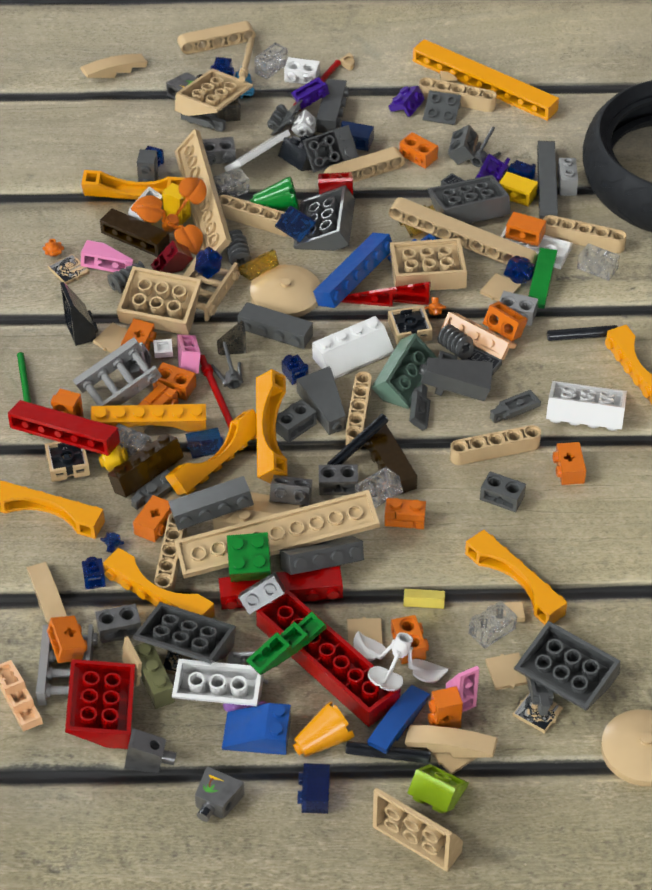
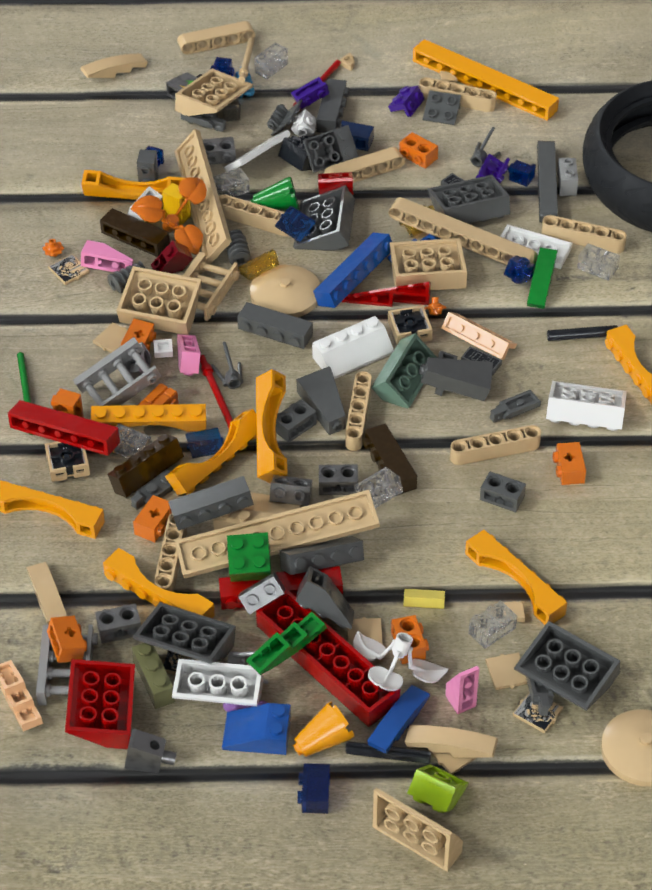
(77, 317): black slope -> none
(93, 569): clear blue brick -> none
(112, 540): clear blue plant -> none
(117, 457): yellow head -> none
(130, 656): tan piece -> none
(177, 379): orange brick -> none
(208, 262): clear blue brick -> none
(217, 794): flat silver torso -> none
(235, 340): clear smoke slope -> none
(292, 365): clear blue brick -> none
(301, 70): white brick -> none
(323, 597): none -> dark grey slope
(359, 440): black axle -> none
(405, 513): orange brick -> none
(420, 407): dark grey hinge -> none
(445, 708): orange brick -> none
(456, 341): dark grey piece -> none
(463, 144): dark grey brick -> none
(496, 286): tan piece -> none
(506, 318): orange brick -> none
(519, 188): yellow brick -> none
(522, 304): light grey brick -> none
(525, 228): orange brick -> none

